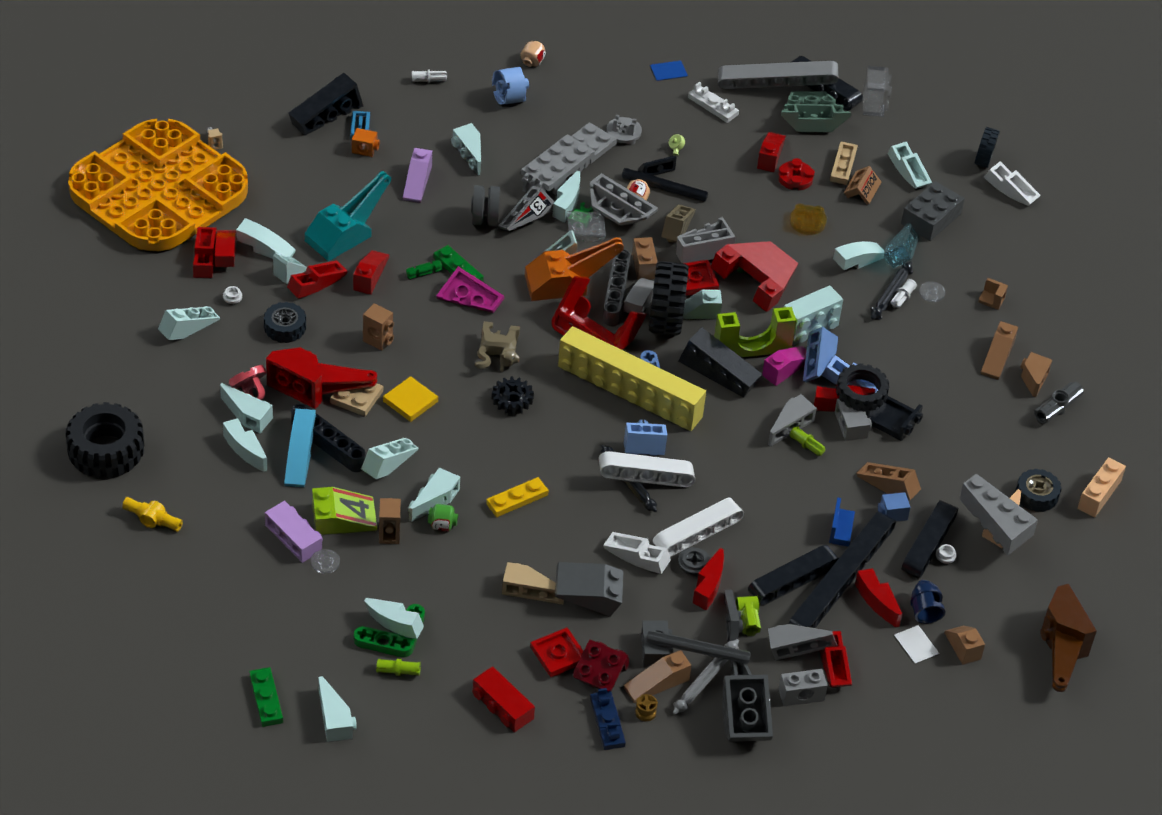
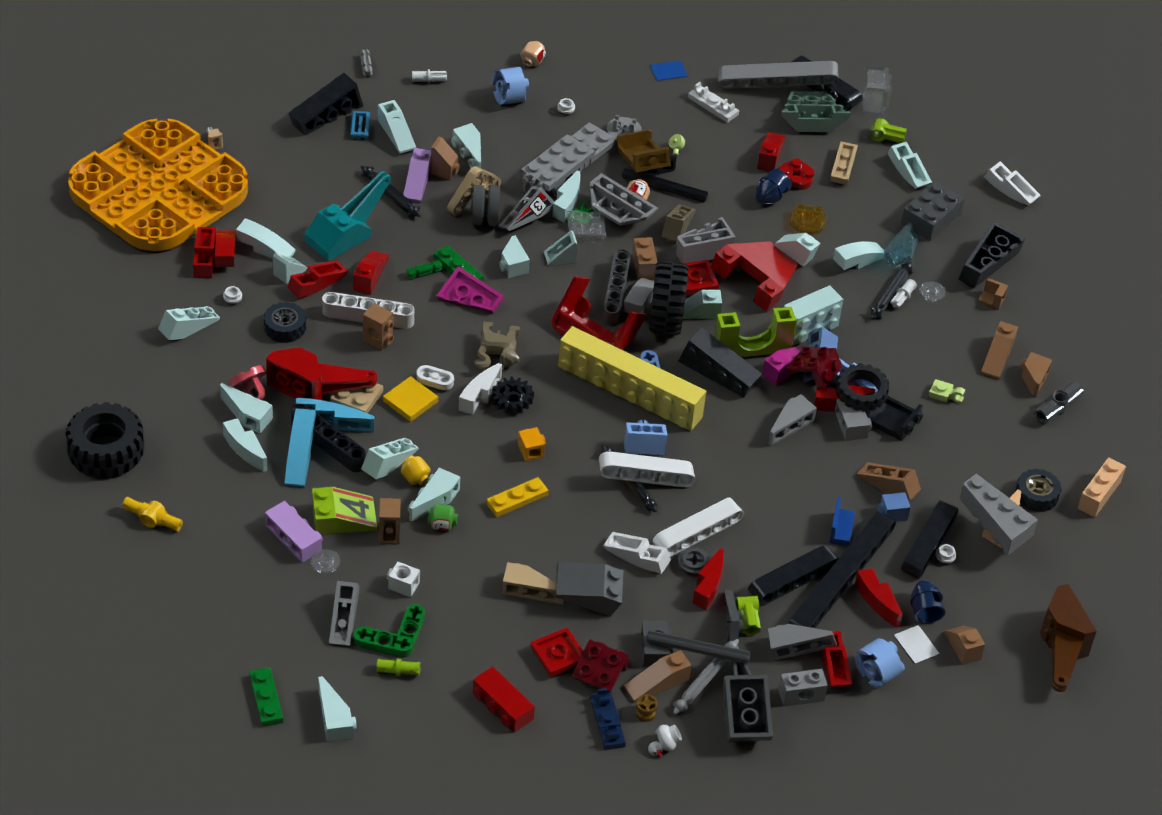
(342, 416): none -> medium azure slope
(344, 613): none -> light grey slope
(353, 307): none -> white beam
(365, 142): orange brick -> none
(366, 62): none -> light grey axle
(393, 193): none -> black wheel
(395, 126): none -> light aqua slope
(395, 617): light aqua slope -> none
(403, 579): none -> white brick
(415, 470): none -> yellow head
(435, 377): none -> white plate
(443, 160): none -> medium nougat slope
(465, 191): none -> tan beam
(479, 389): none -> white slope
(514, 259): none -> light aqua slope
(531, 444): none -> light orange brick
(553, 270): orange slope -> none
(566, 106): none -> white plate
(641, 151): none -> pearl gold panel
(667, 738): none -> white animal
(772, 186): none -> dark blue helmet
(799, 247): none -> light aqua slope
(807, 441): lime axle -> none
(822, 362): none -> dark red bracket
(864, 183): medium nougat panel -> none
(879, 662): none -> light blue brick
(882, 130): none -> lime piece
(944, 391): none -> yellowish green plate
(986, 147): black wheel -> none
(990, 254): none -> black wedge

